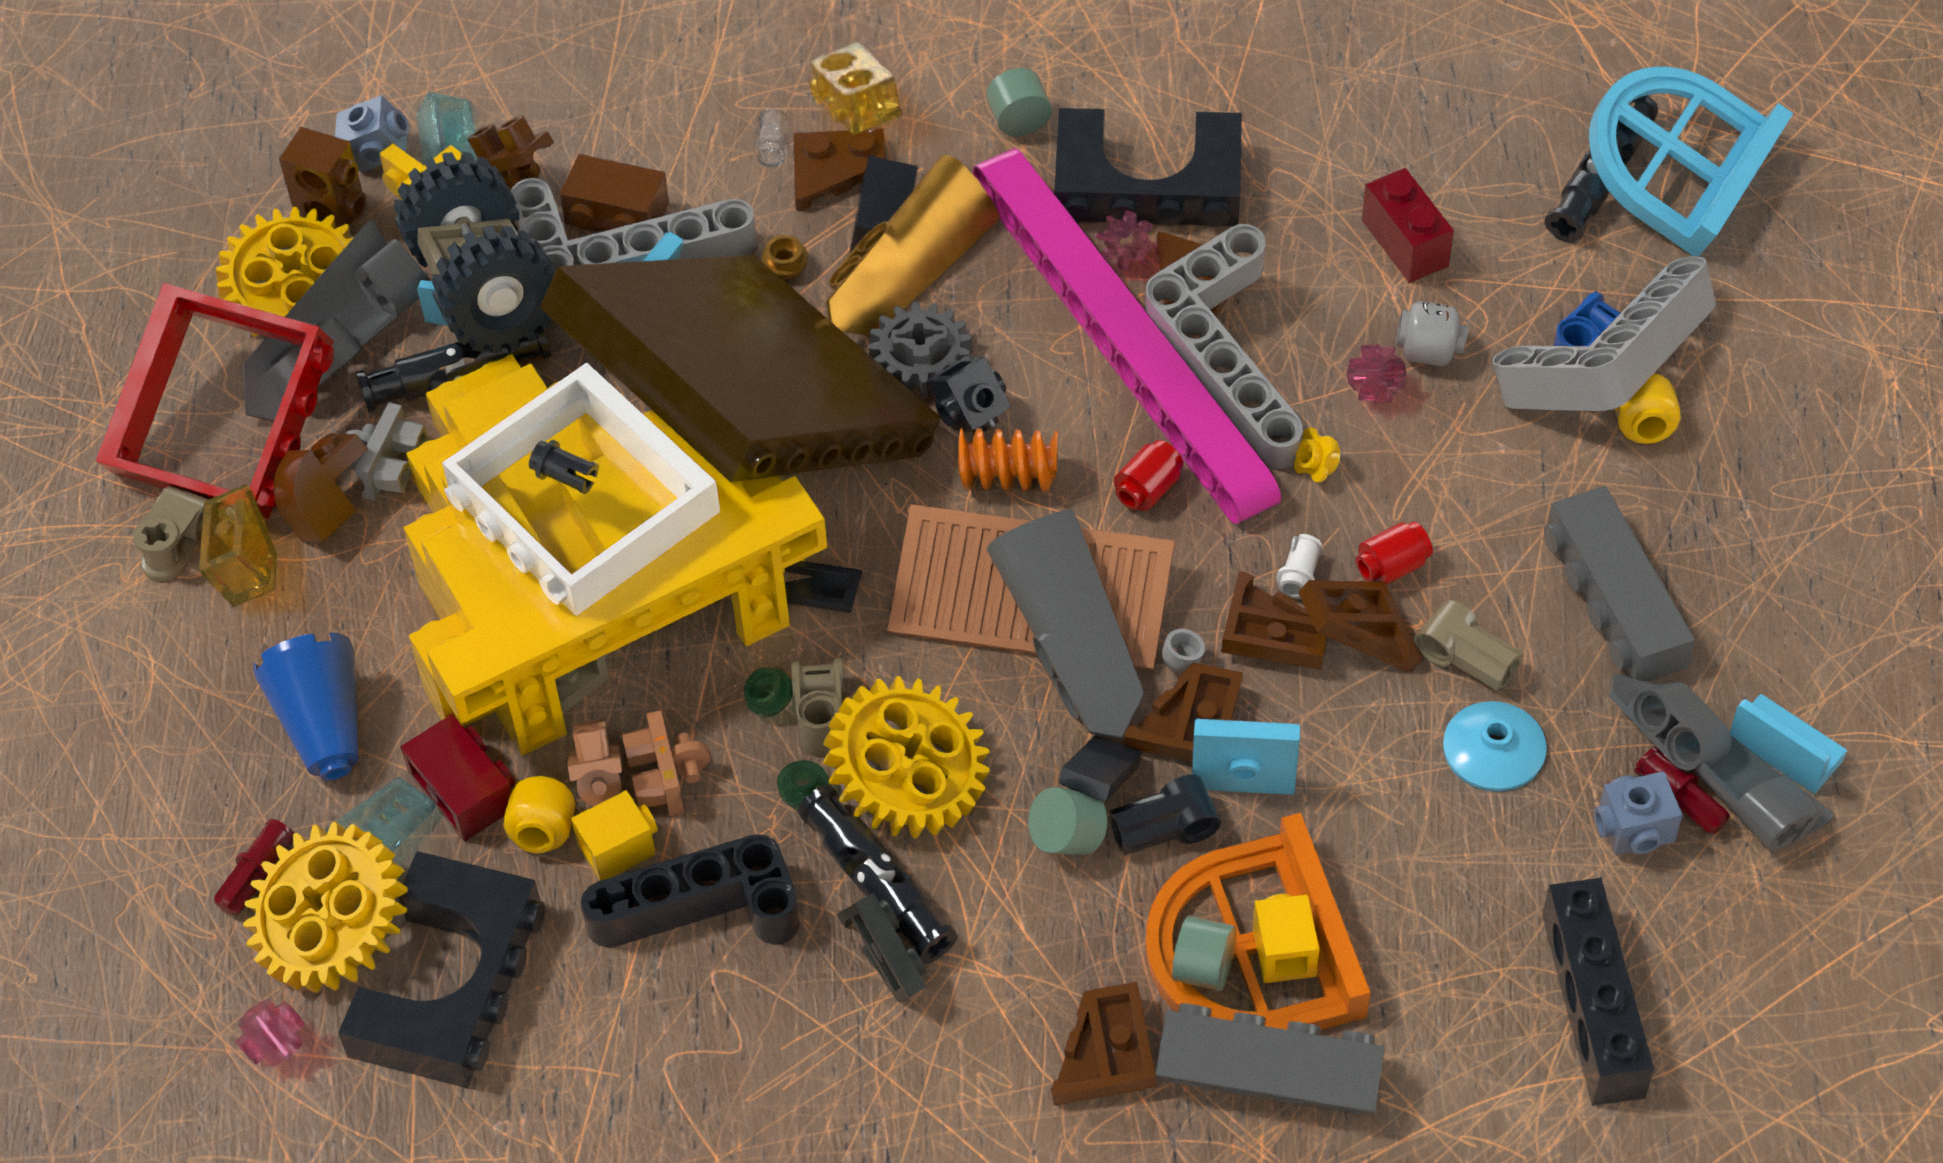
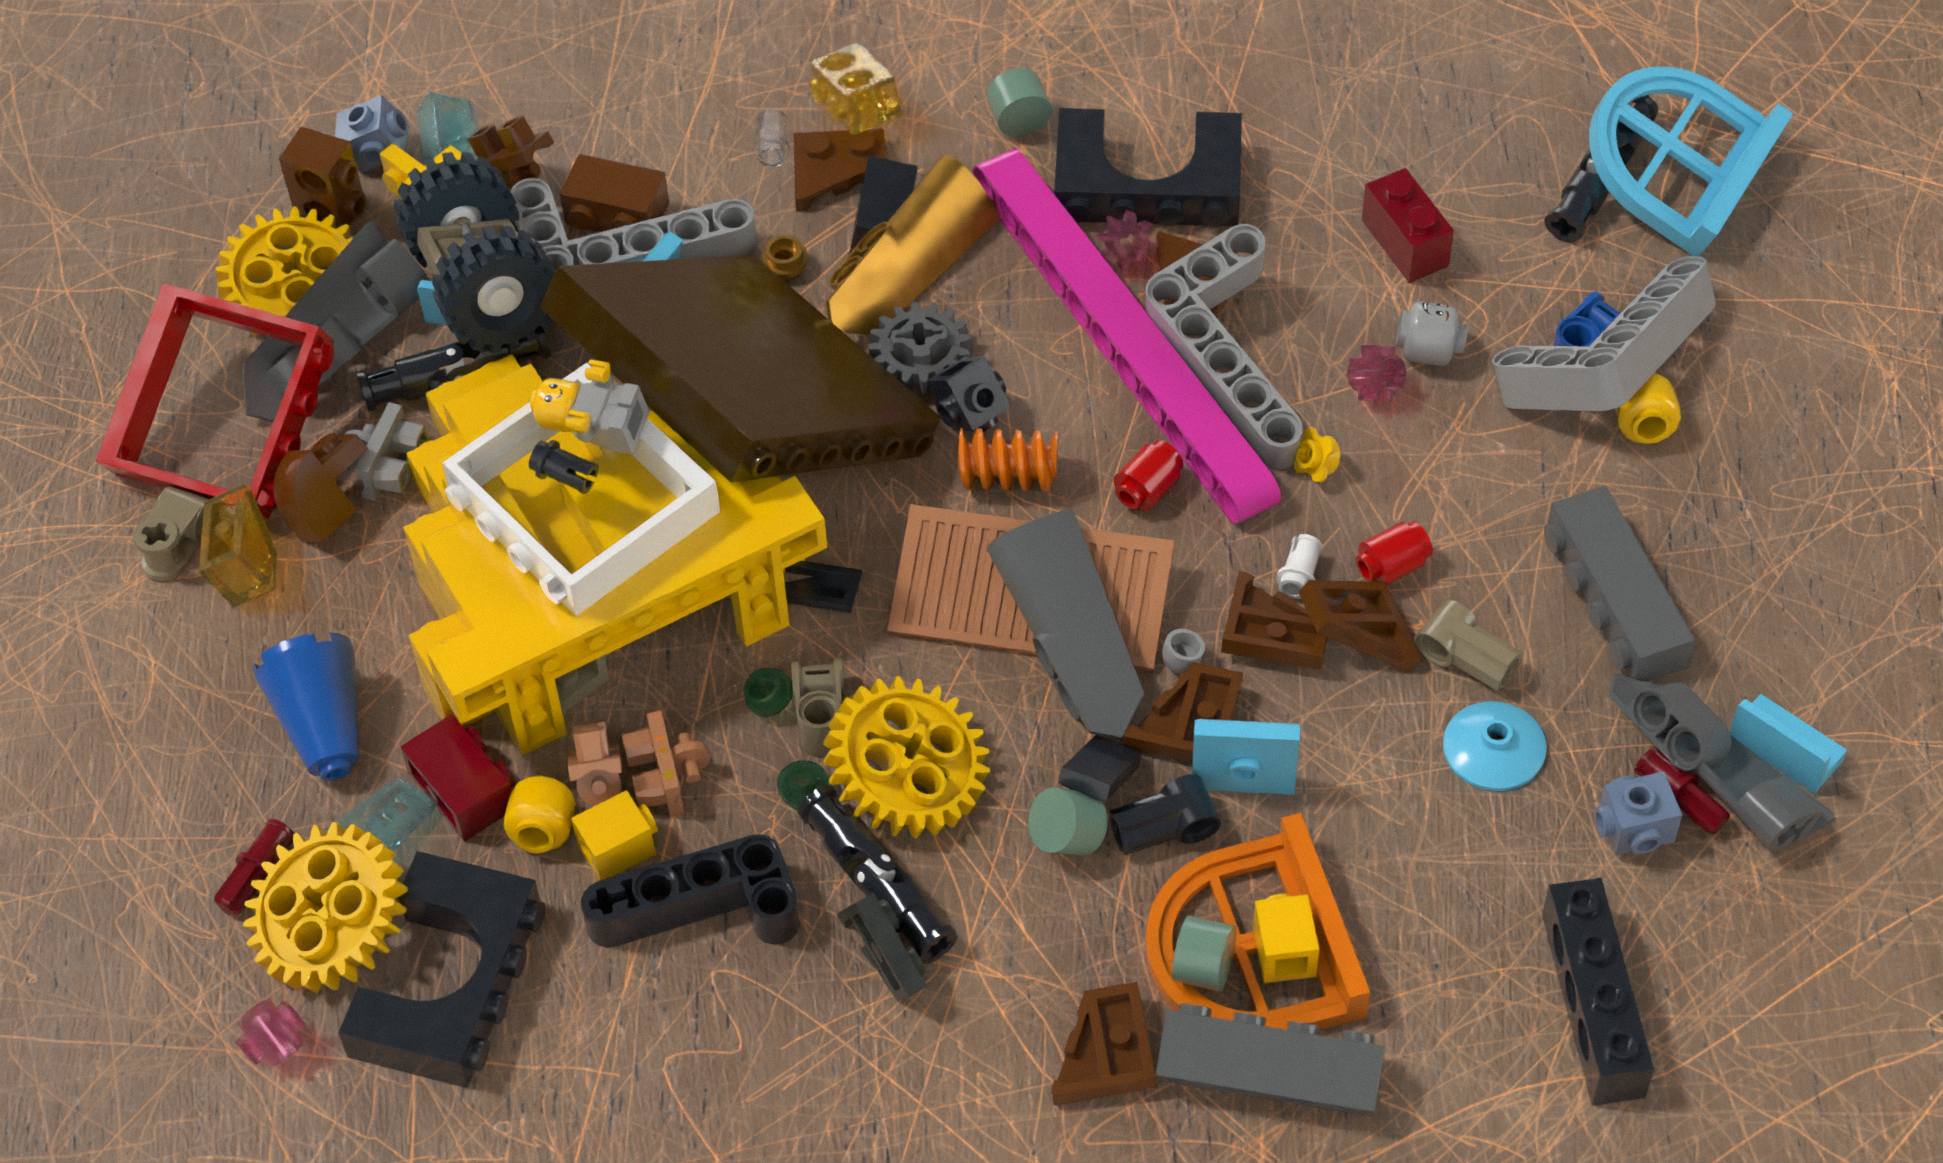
(593, 411): none -> piece

